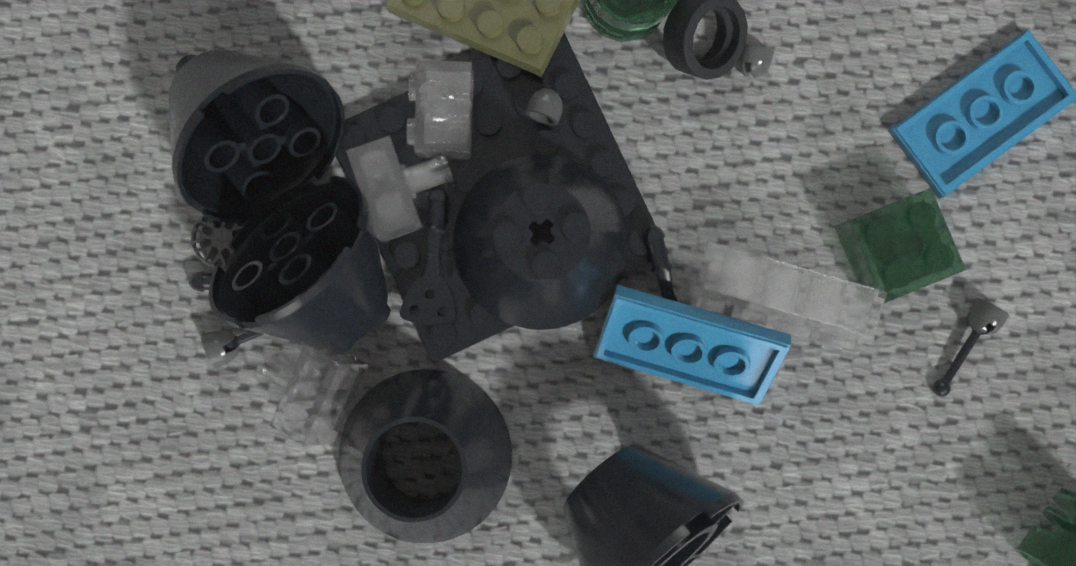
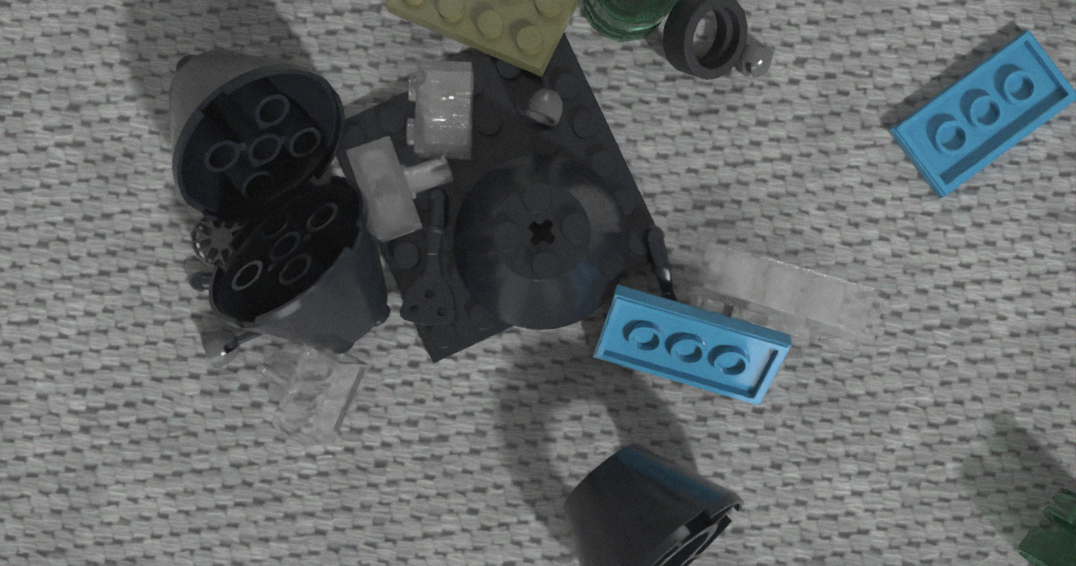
(460, 412): black cone -> none
(901, 245): clear green brick -> none
(984, 320): hinge -> none

